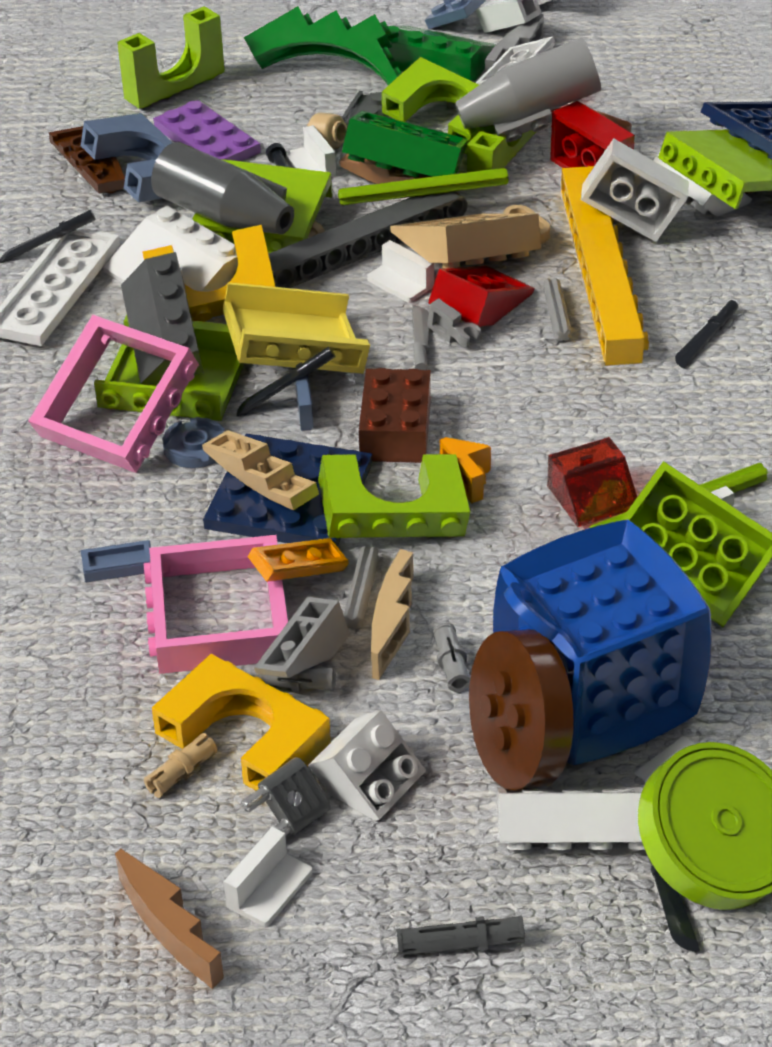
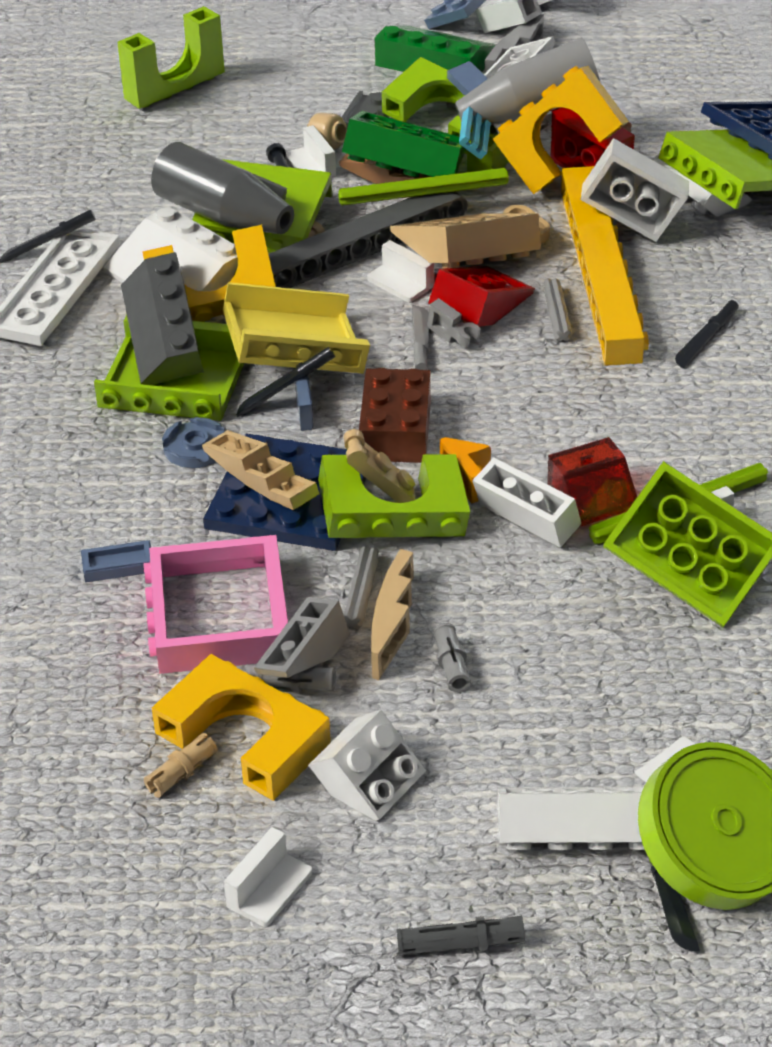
(76, 371): bright pink window -> none
(102, 174): reddish brown wing -> none
(127, 137): sand blue arch -> none
(163, 912): medium nougat slope -> none
(207, 131): medium lavender plate -> none
(291, 796): dark grey piece -> none
(298, 36): green arch -> none
(298, 559): light orange tile -> none
(378, 468): none -> tan plate
(466, 77): none -> sand blue tile
(479, 135): none -> medium azure tile
(521, 709): reddish brown brick -> none
(522, 141): none -> yellow arch
(527, 502): none -> white brick
(623, 627): blue piece -> none

